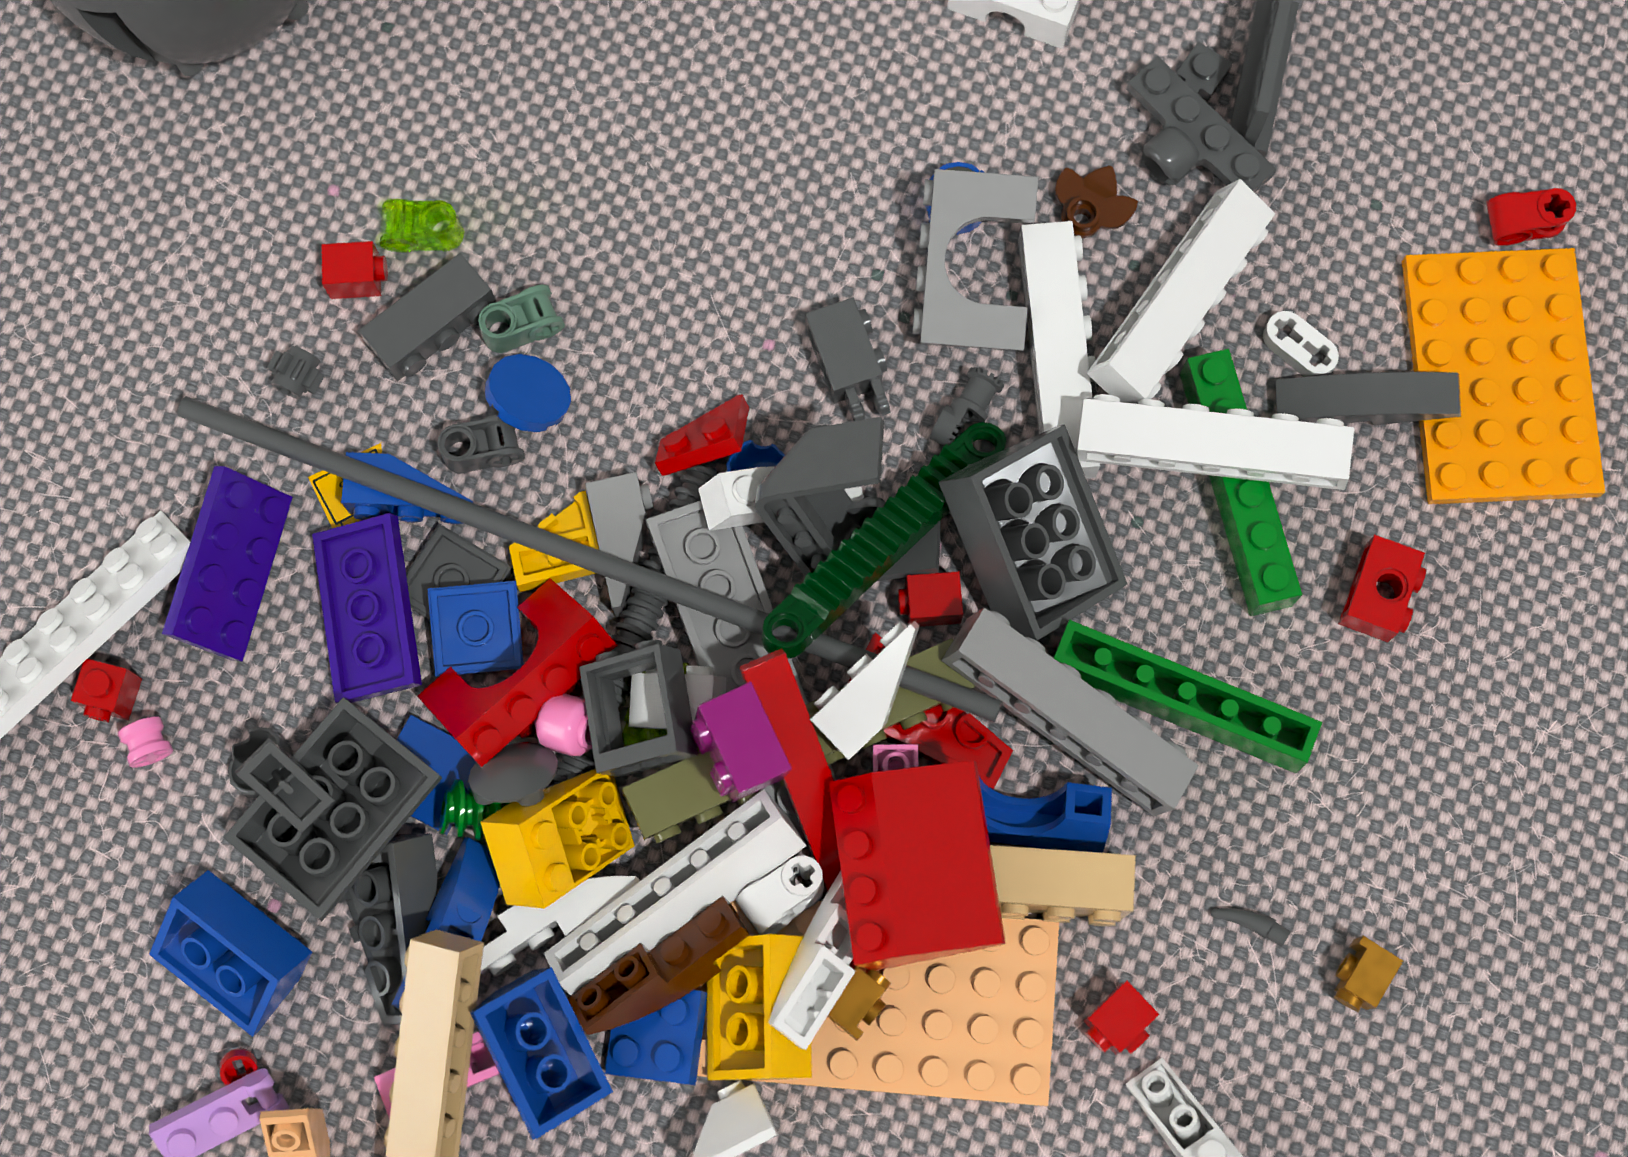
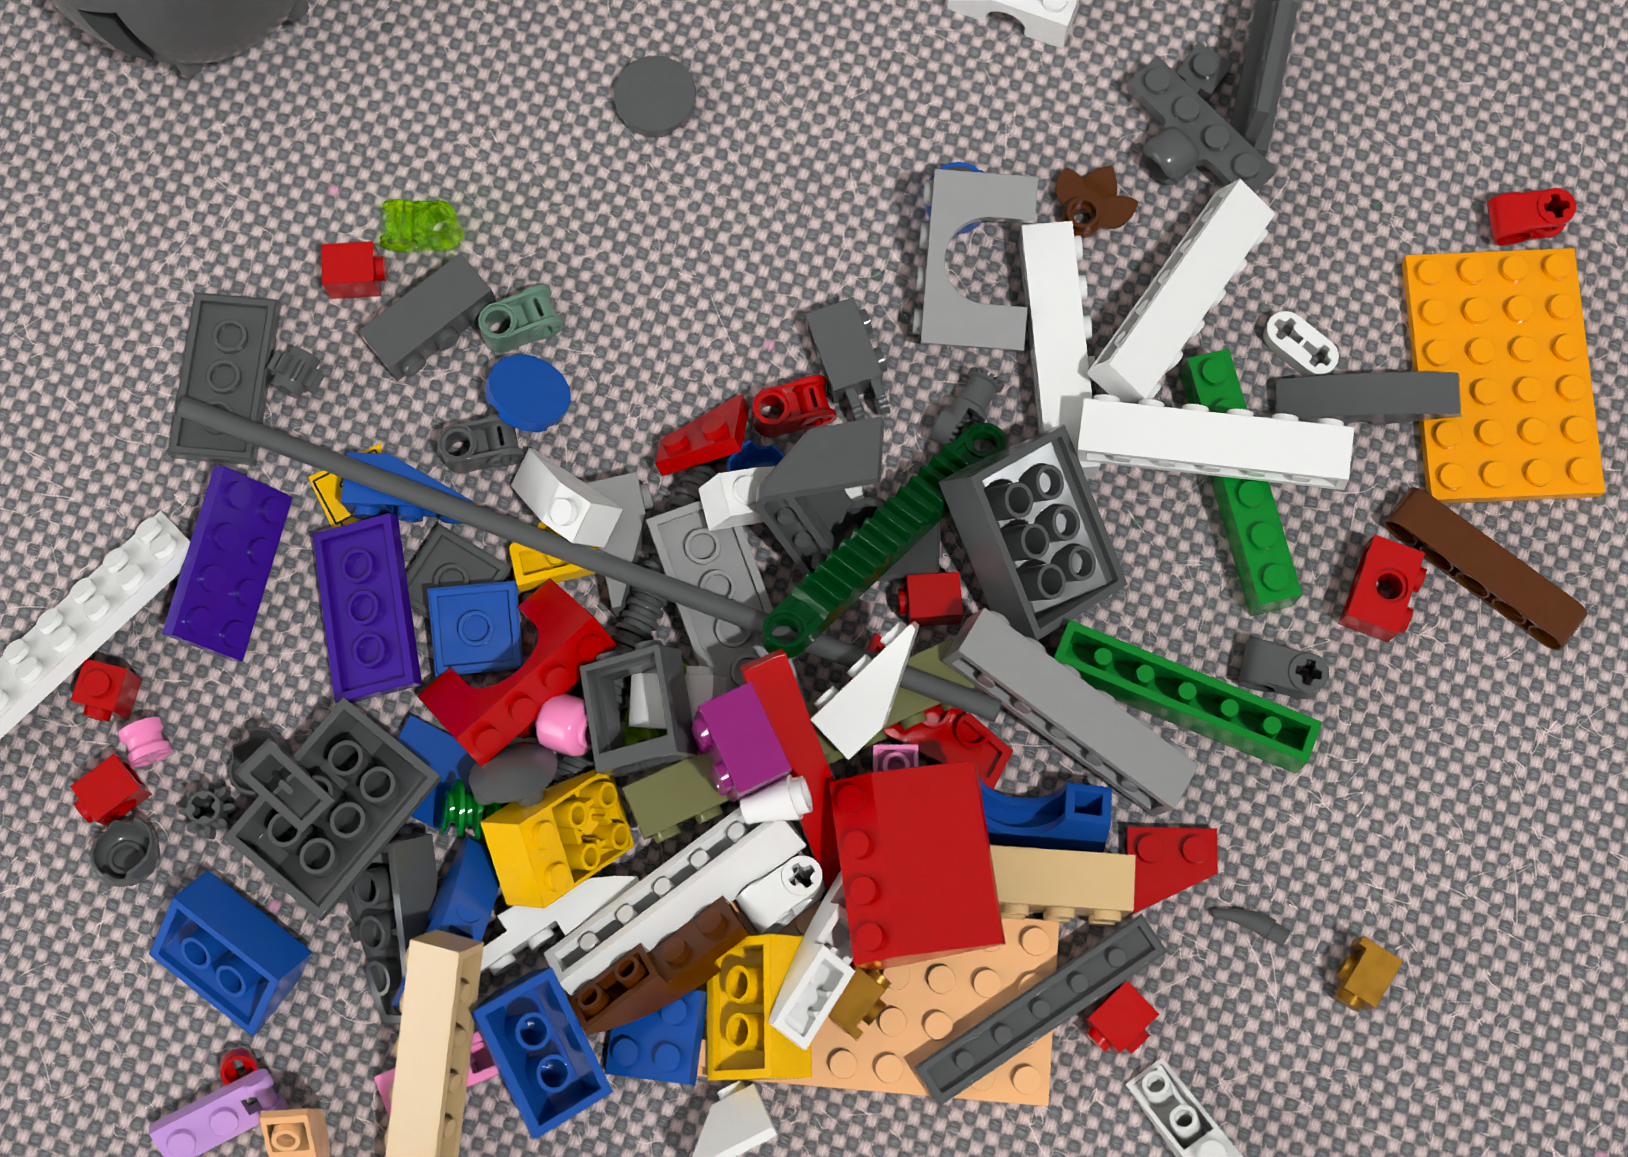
(109, 791): none -> red brick
(125, 853): none -> dark grey hair
(199, 816): none -> dark grey gear
(227, 368): none -> dark grey tile
(565, 501): none -> white slope
(655, 96): none -> dark grey tile
(779, 801): none -> white cone
(796, 407): none -> red piece
(1040, 1010): none -> dark grey tile
(1169, 861): none -> red wing
(1275, 669): none -> dark grey piece
(1486, 569): none -> reddish brown beam

